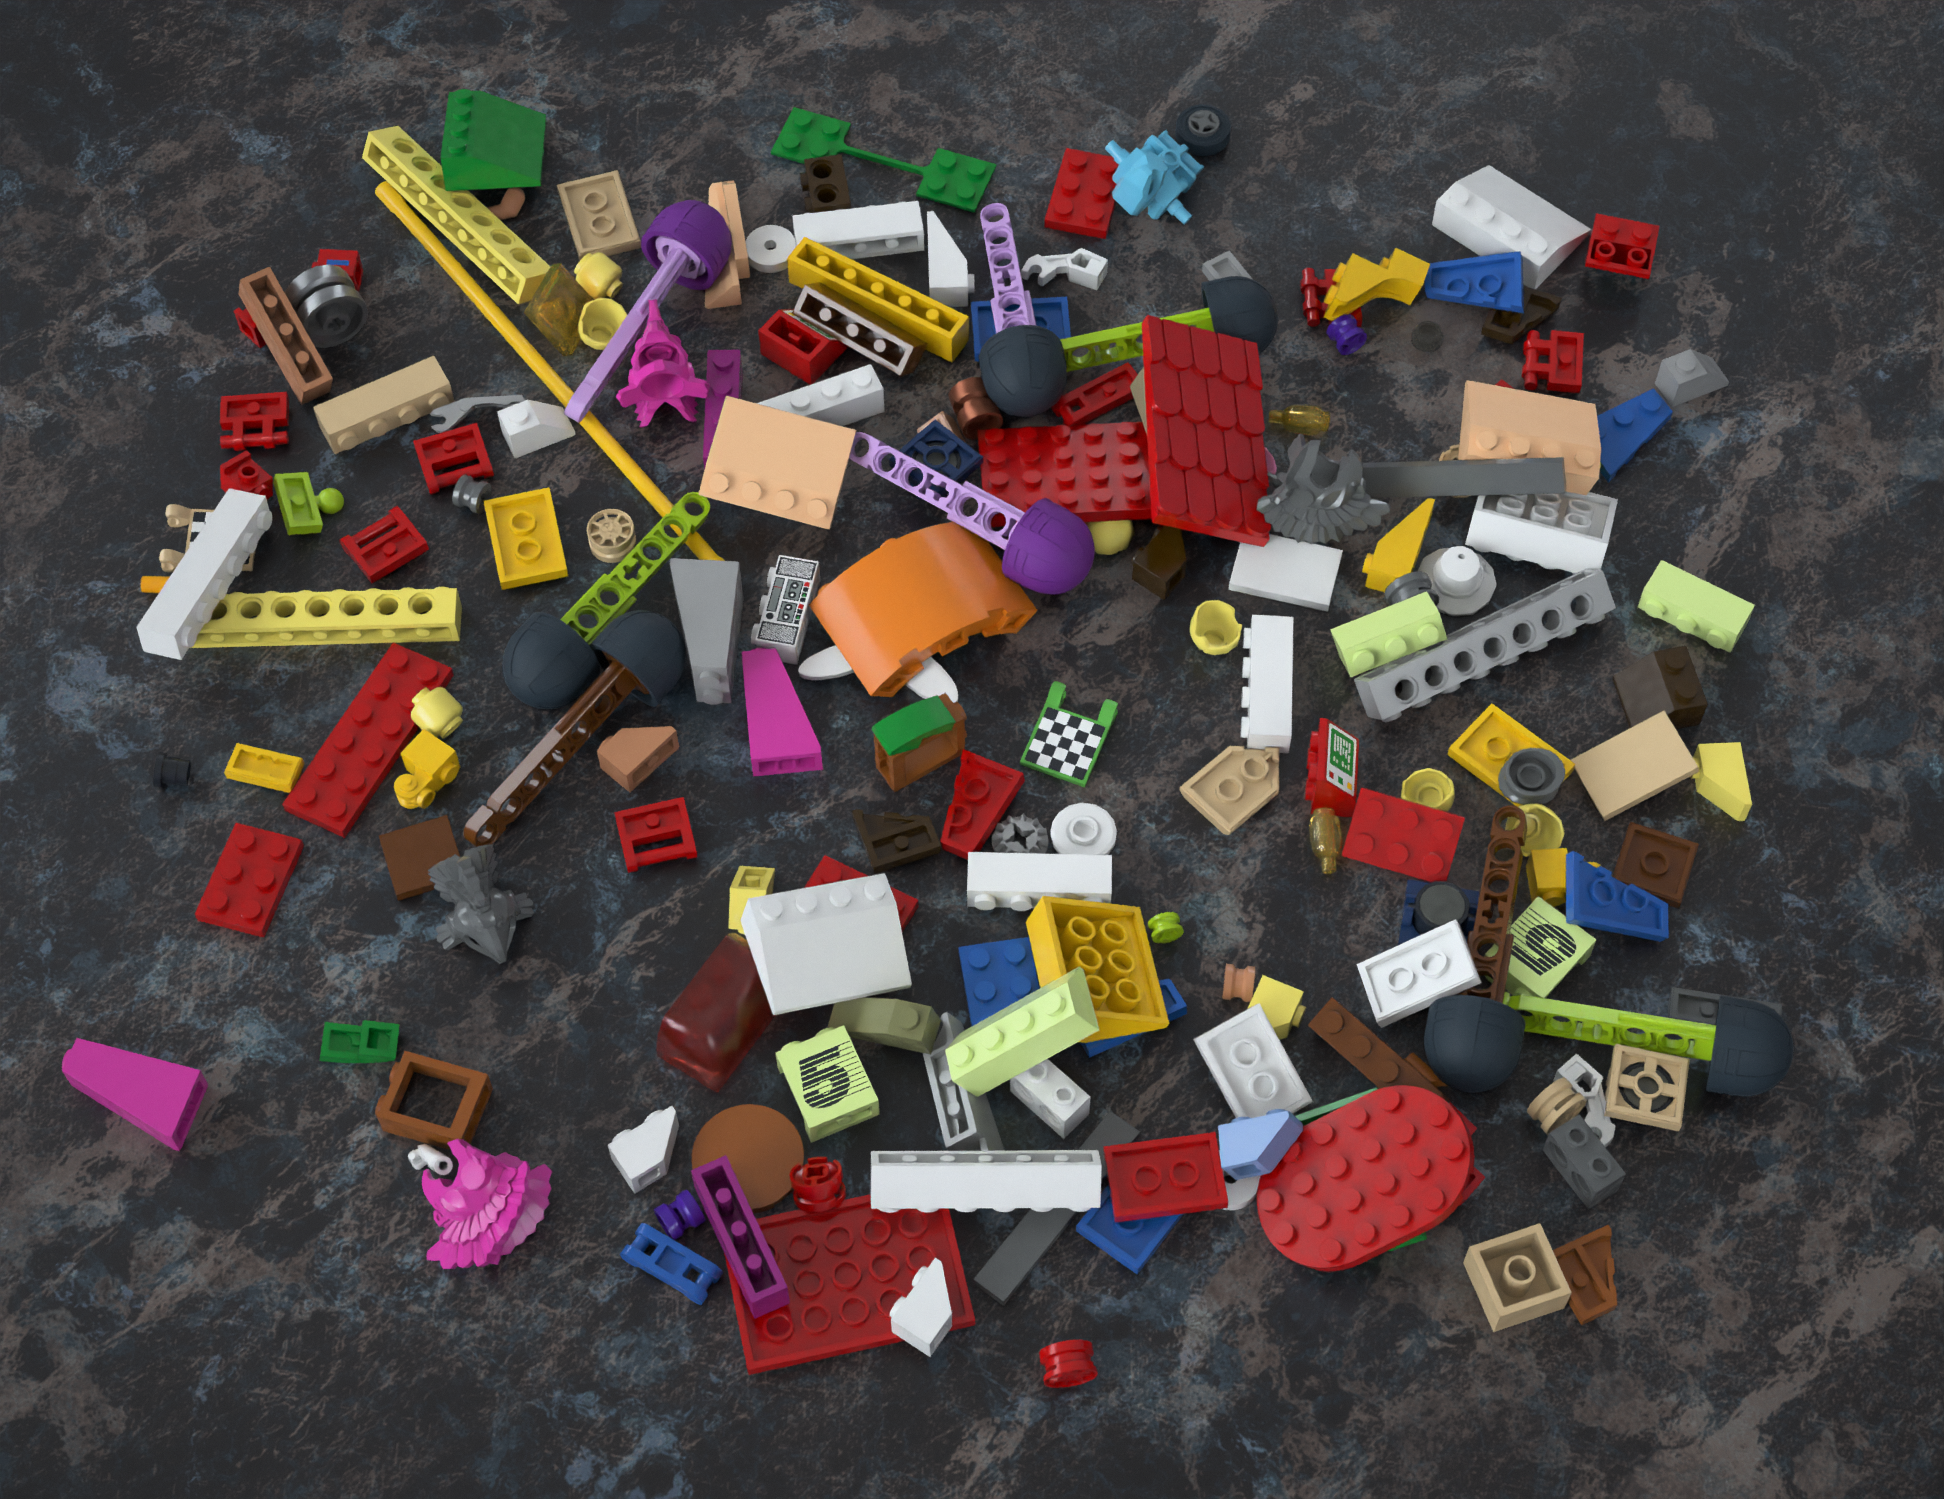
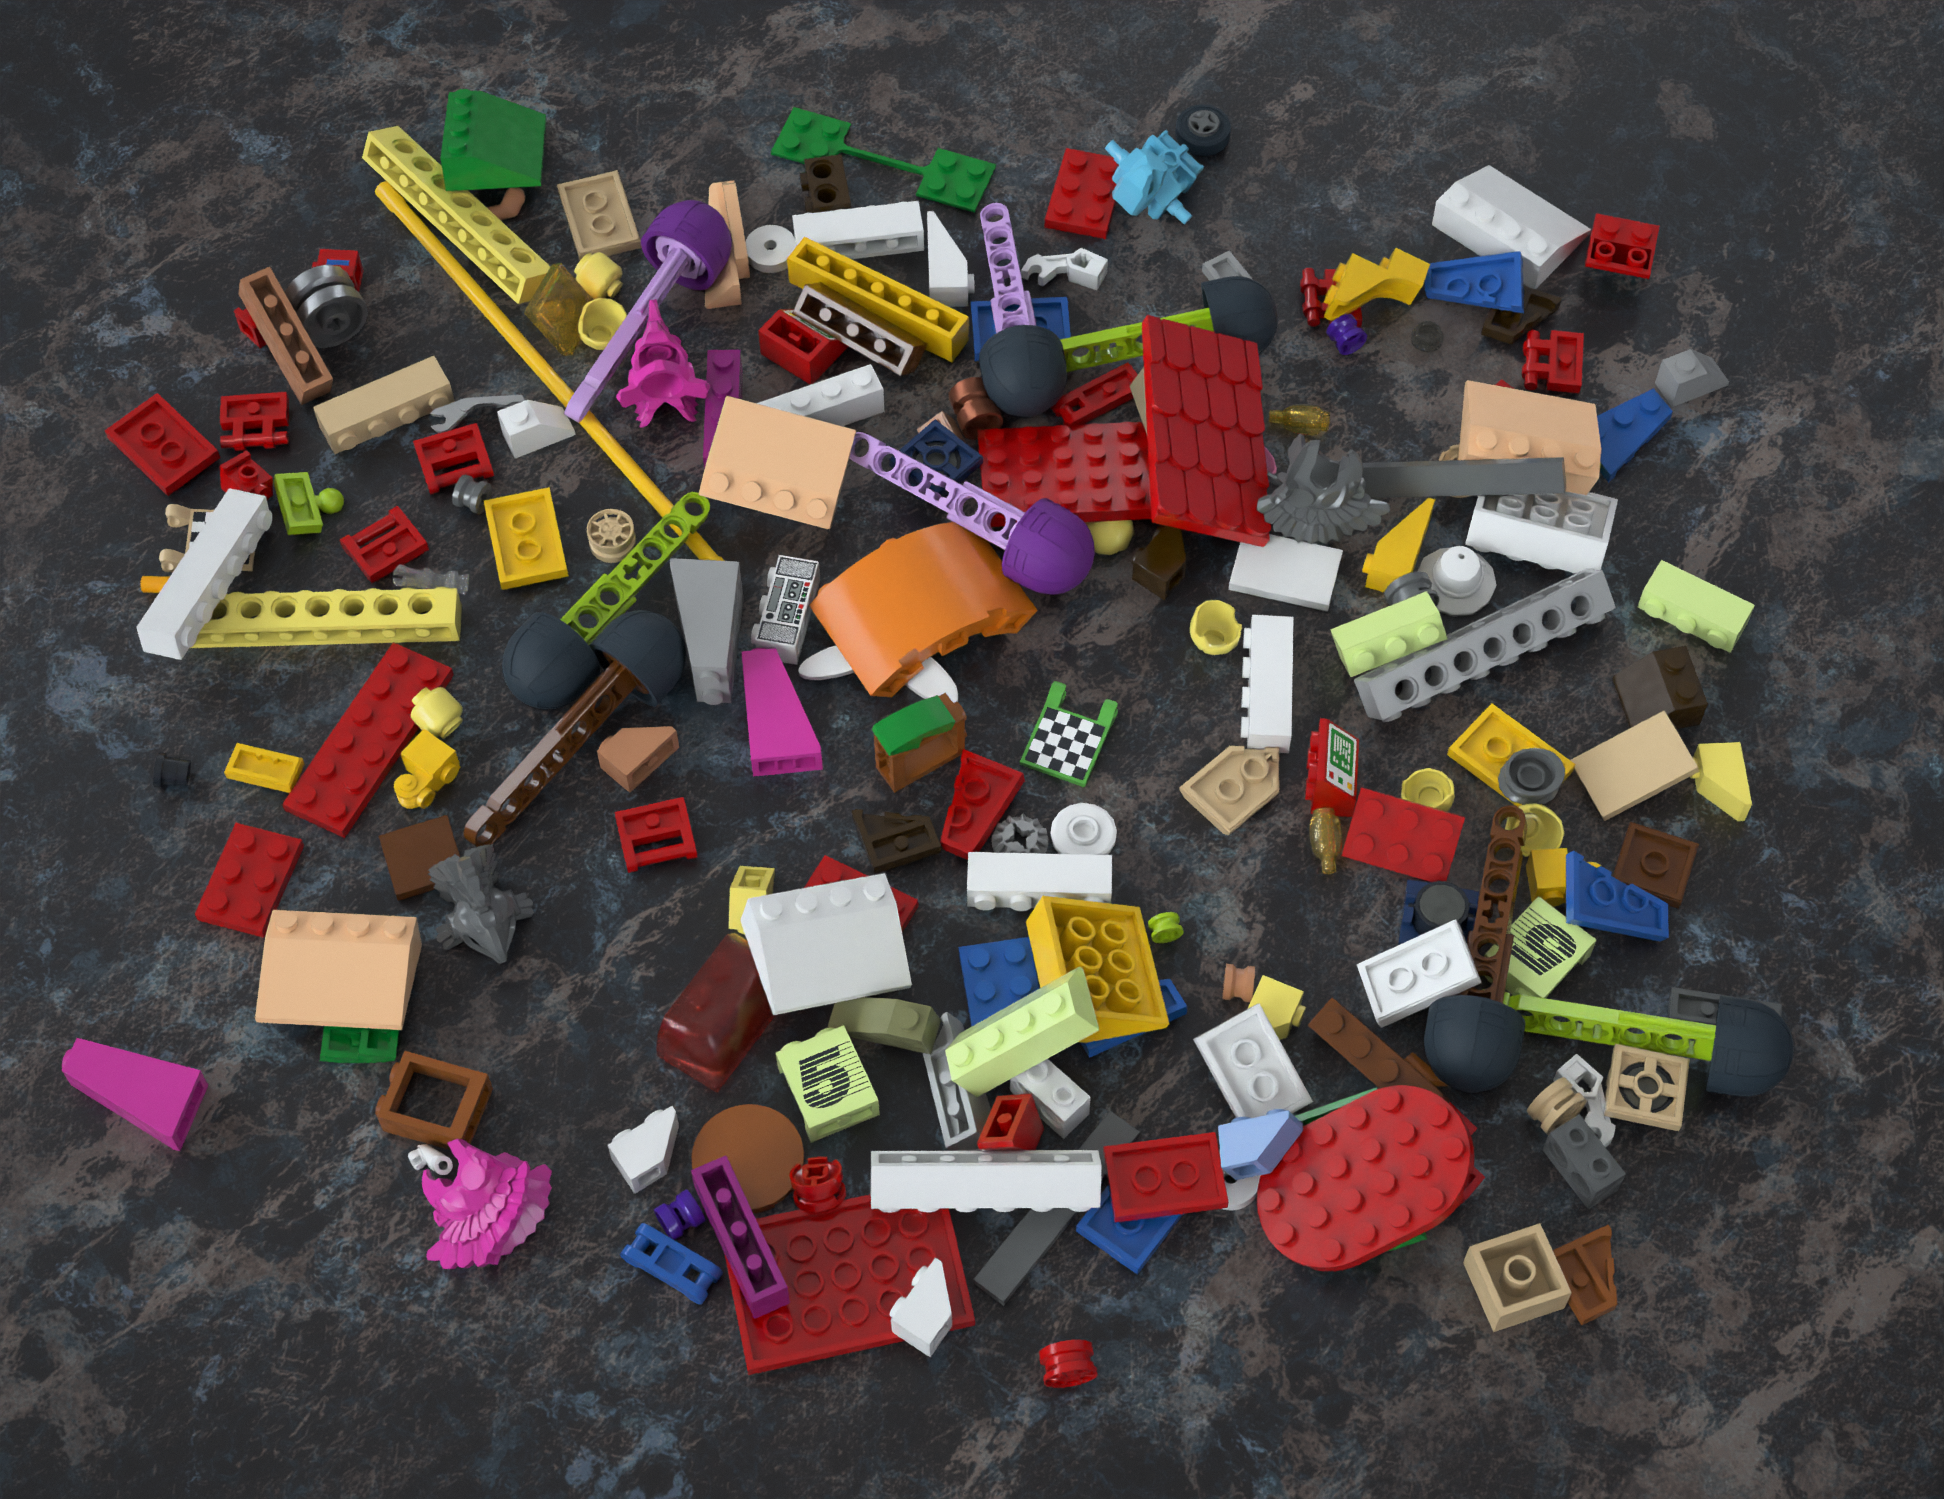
(162, 444): none -> red plate
(337, 969): none -> light nougat slope
(429, 580): none -> clear piece
(1012, 1125): none -> red slope

